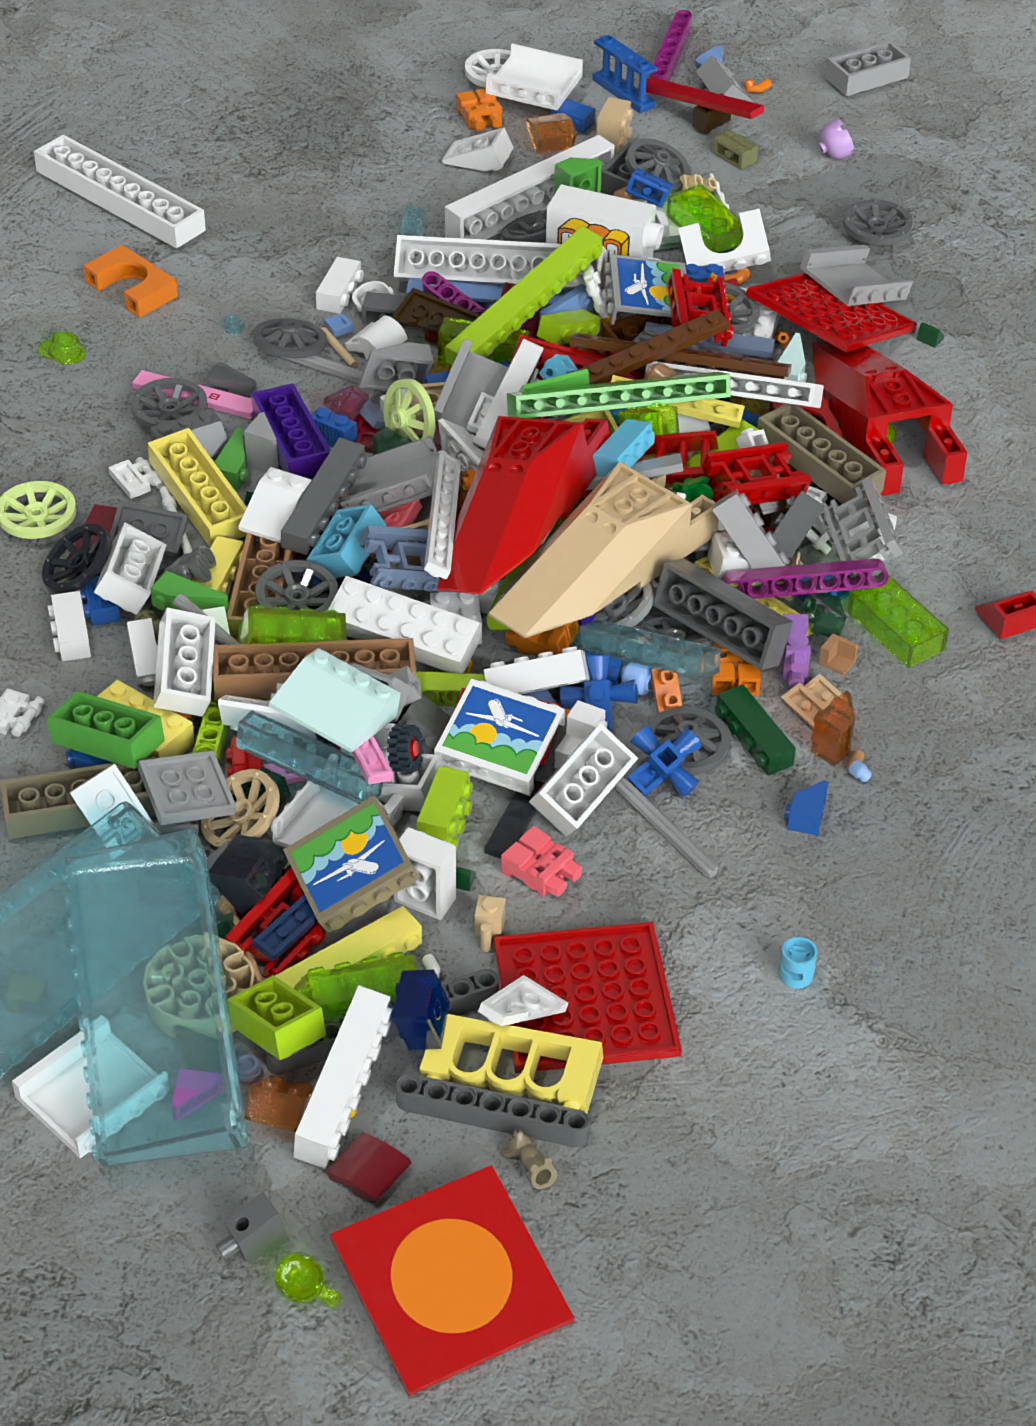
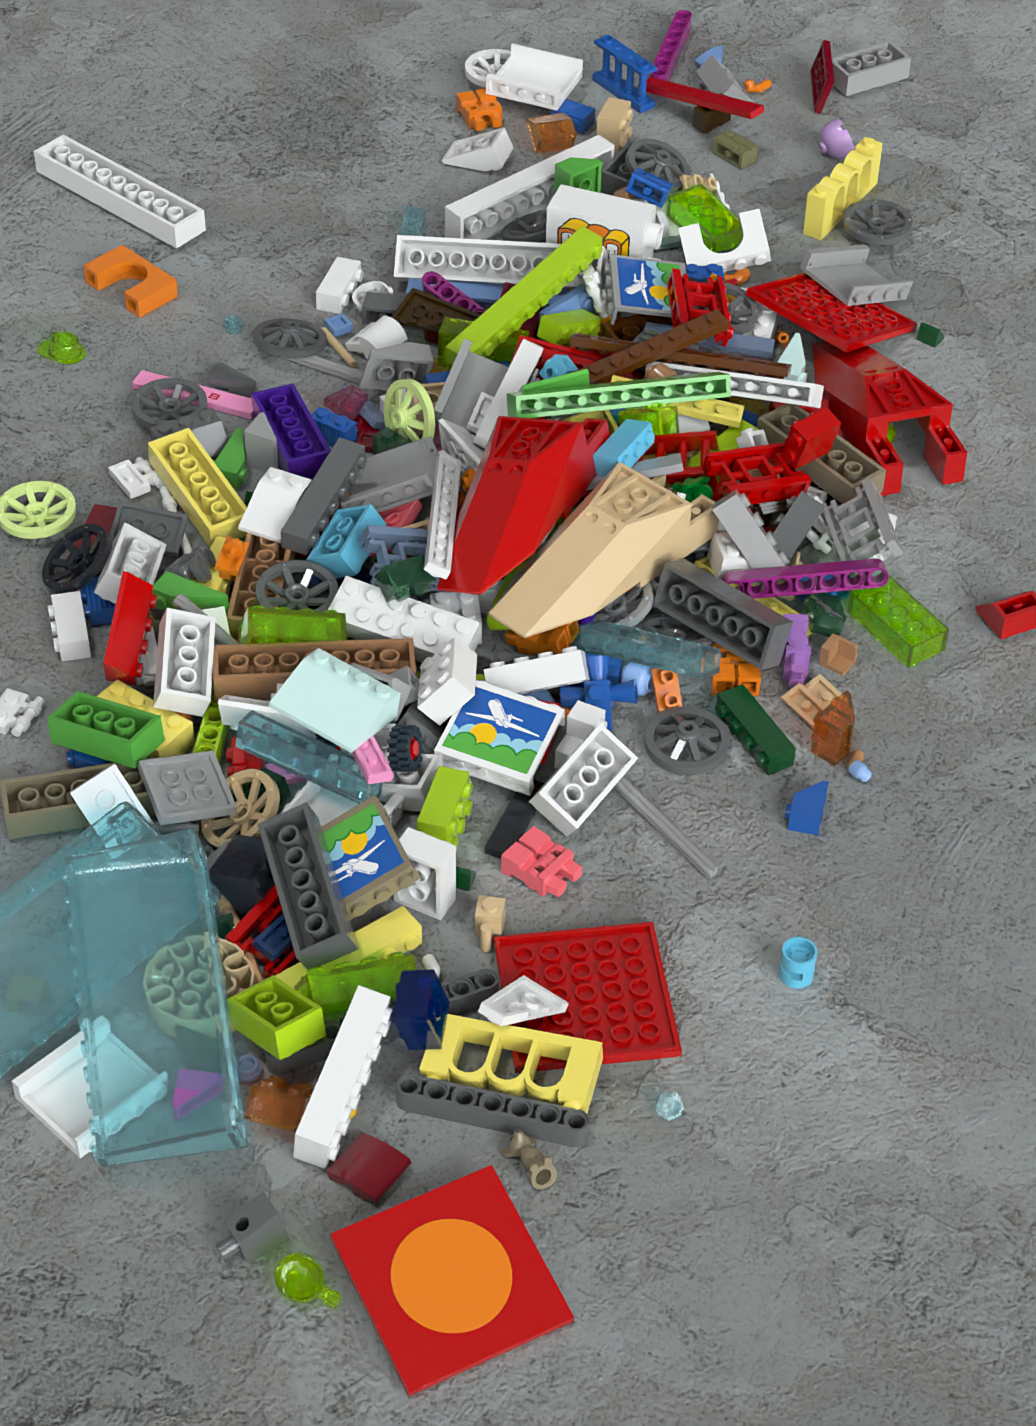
(129, 630): none -> red slope
(231, 557): none -> orange hips
(307, 887): none -> dark grey brick
(404, 578): none -> clear green brick
(447, 680): none -> white brick
(664, 762): blue brick -> none
(675, 1109): none -> clear light blue plate
(810, 438): none -> red brick
(822, 76): none -> dark red tile
(844, 187): none -> light yellow fence

